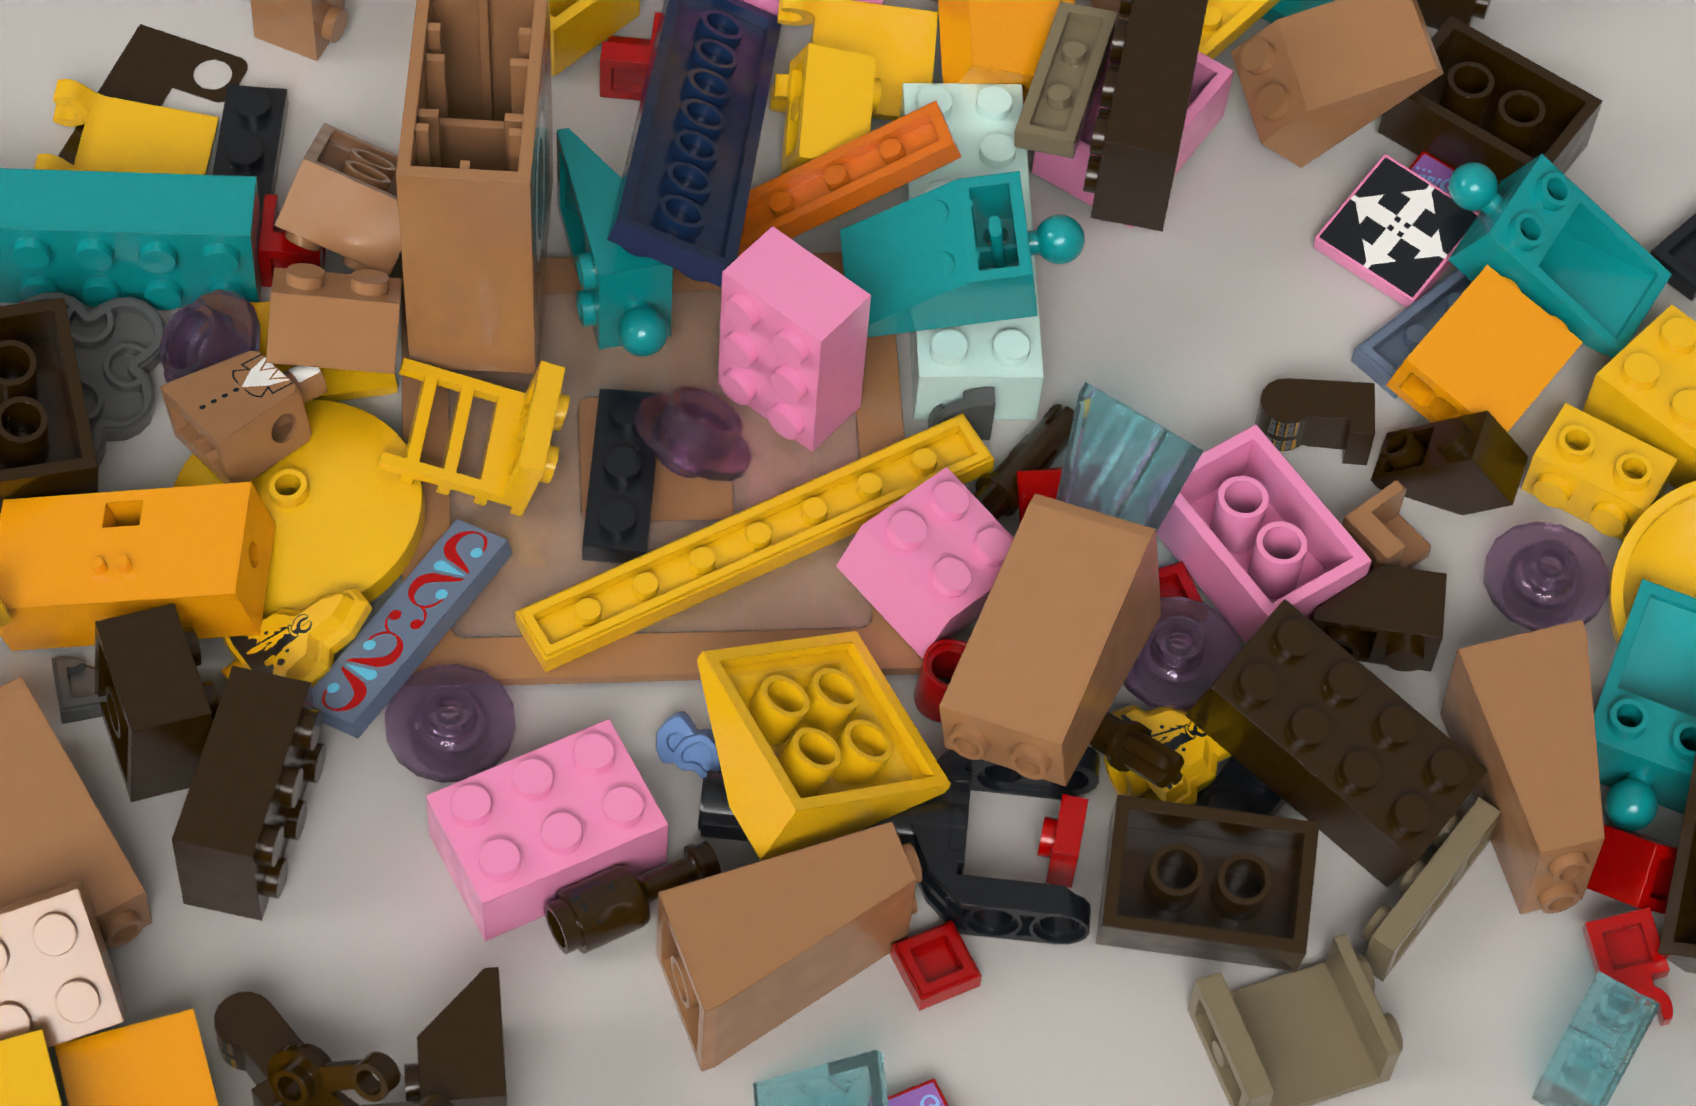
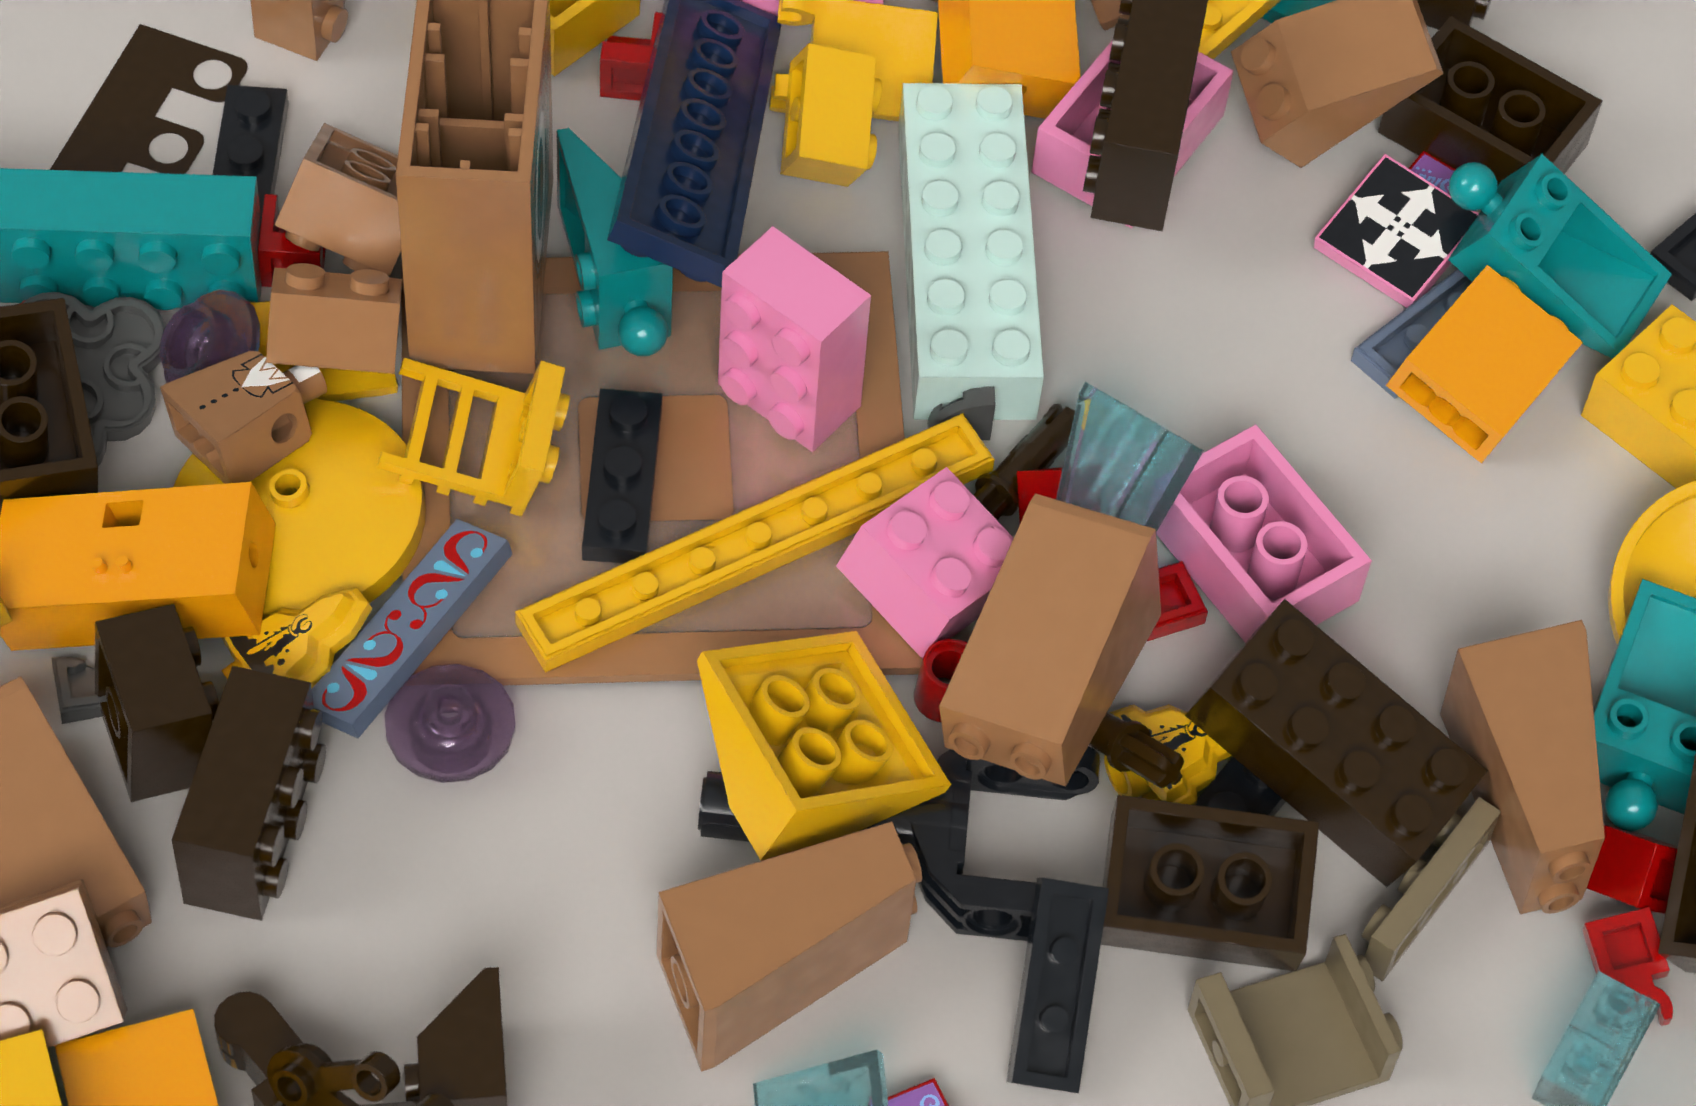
(130, 134): yellow flag -> none
(544, 826): bright pink brick -> none
(619, 901): dark brown piece -> none
(686, 746): medium blue piece -> none
(694, 434): clear purple piece -> none
(850, 175): orange plate -> none
(933, 260): teal slope -> none
(935, 965): red tile -> none
(1057, 985): none -> black plate
(1062, 840): red plate -> none
(1066, 80): dark tan plate -> none
(1175, 675): clear purple piece -> none
(1319, 416): dark brown leg -> none
(1384, 532): medium nougat panel -> none
(1389, 617): dark brown slope -> none
(1454, 464): dark brown slope -> none
(1545, 576): clear purple piece -> none
(1597, 472): yellow brick -> none

